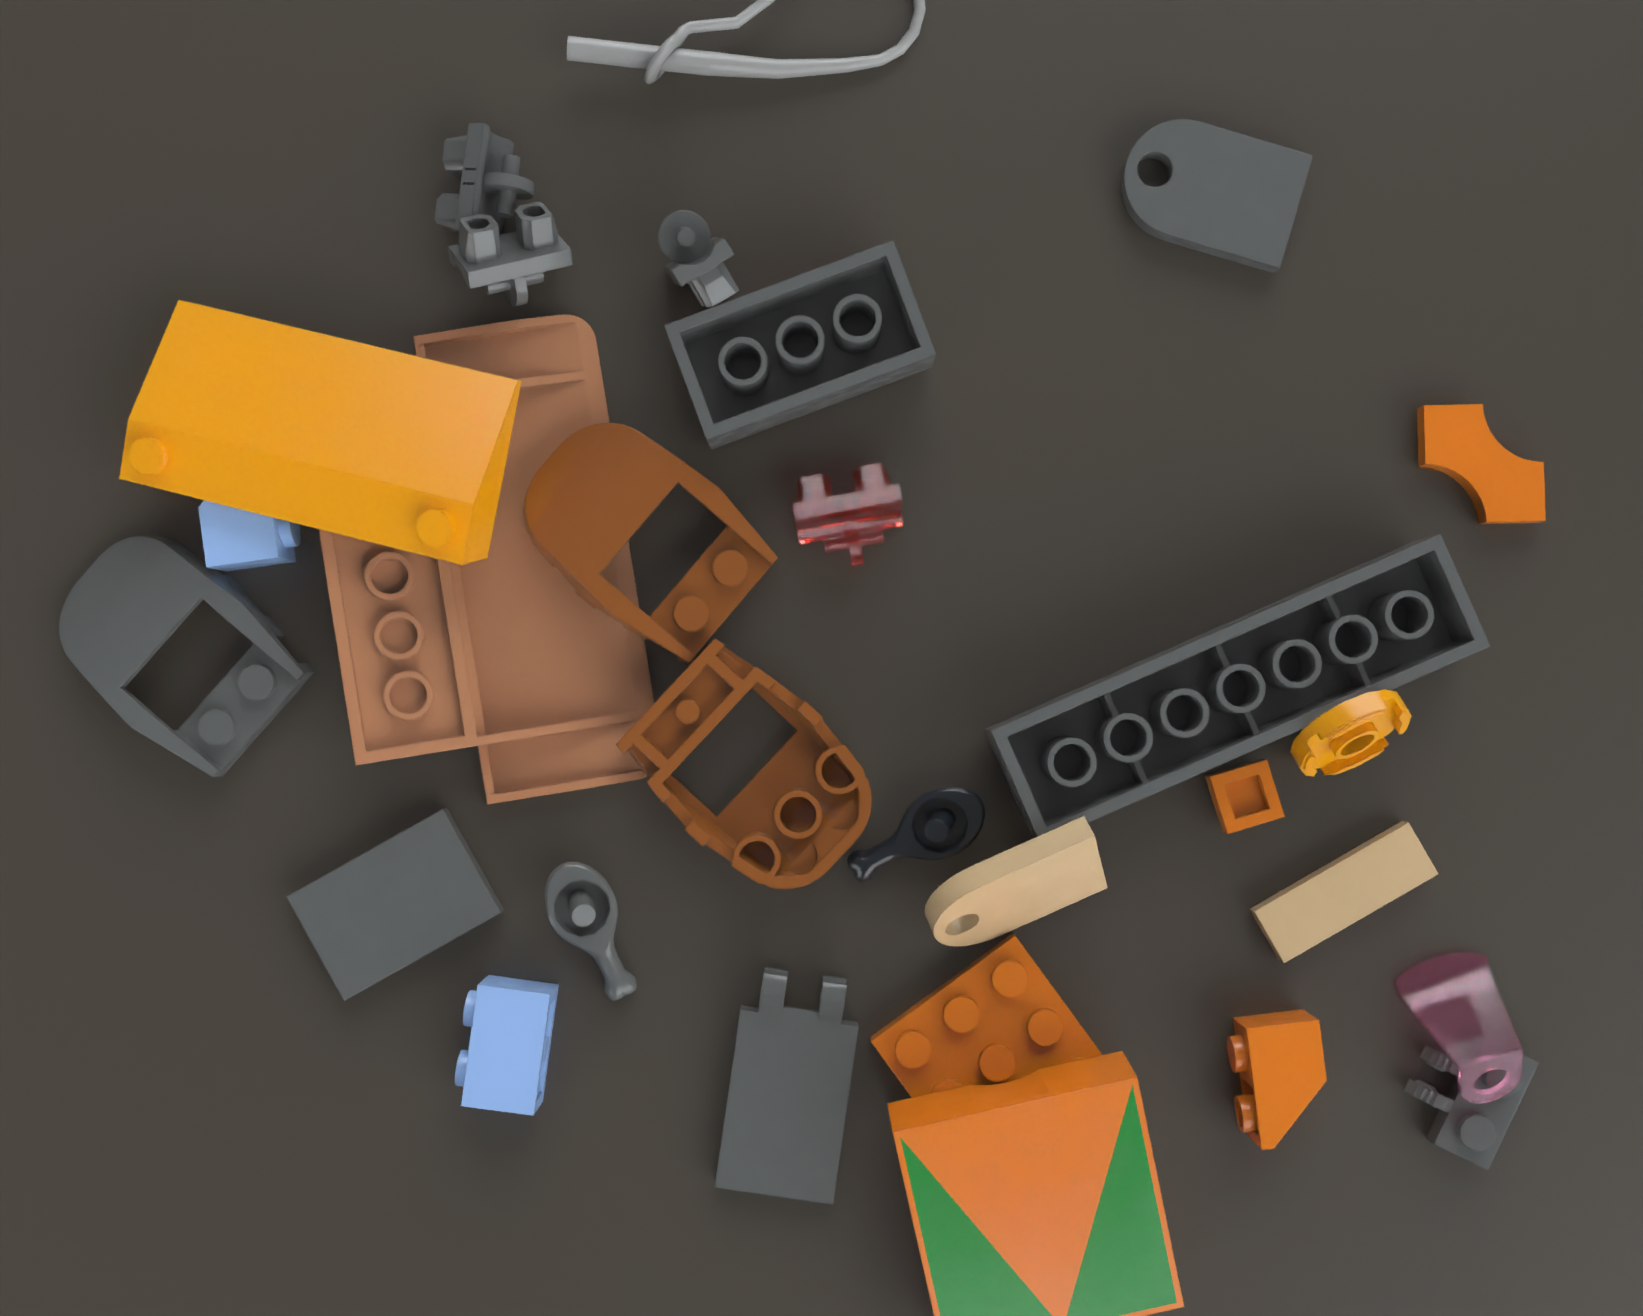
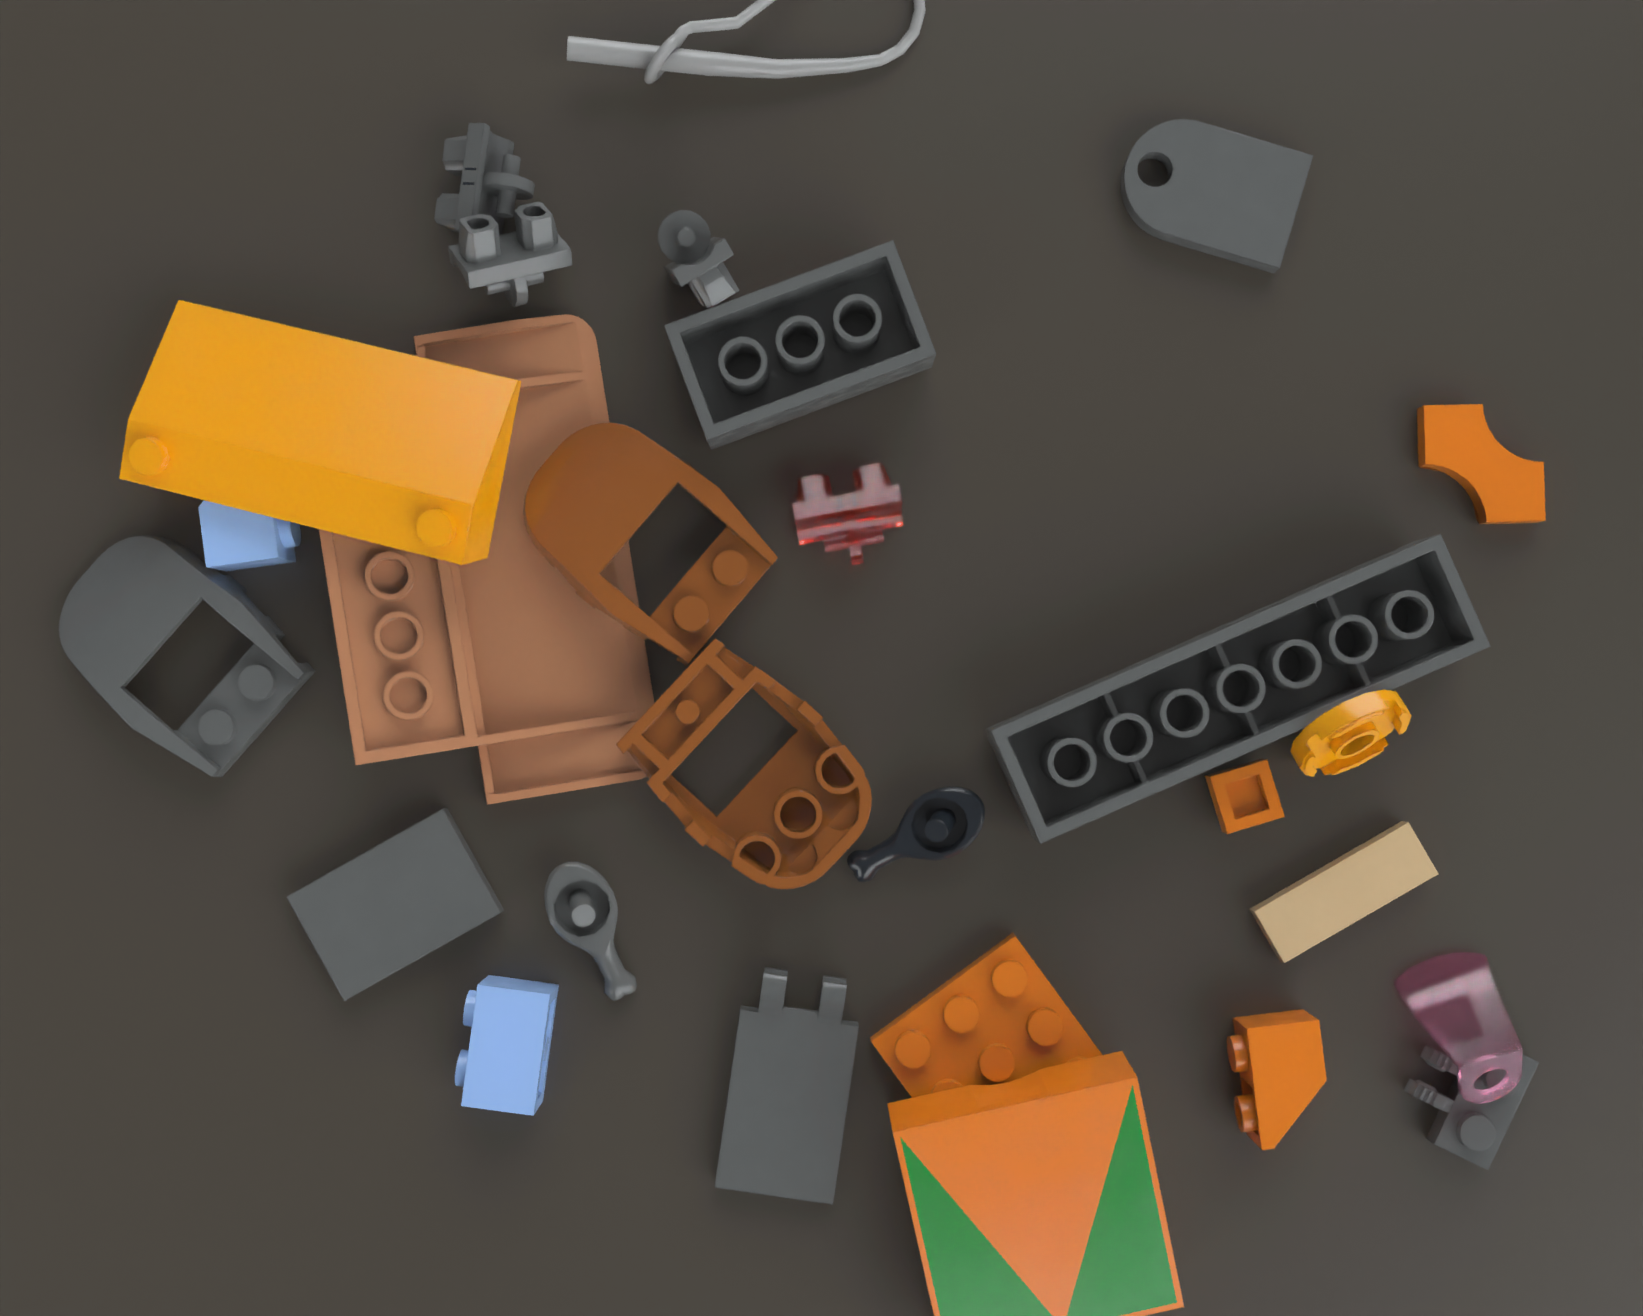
(1017, 886): tan tile -> none

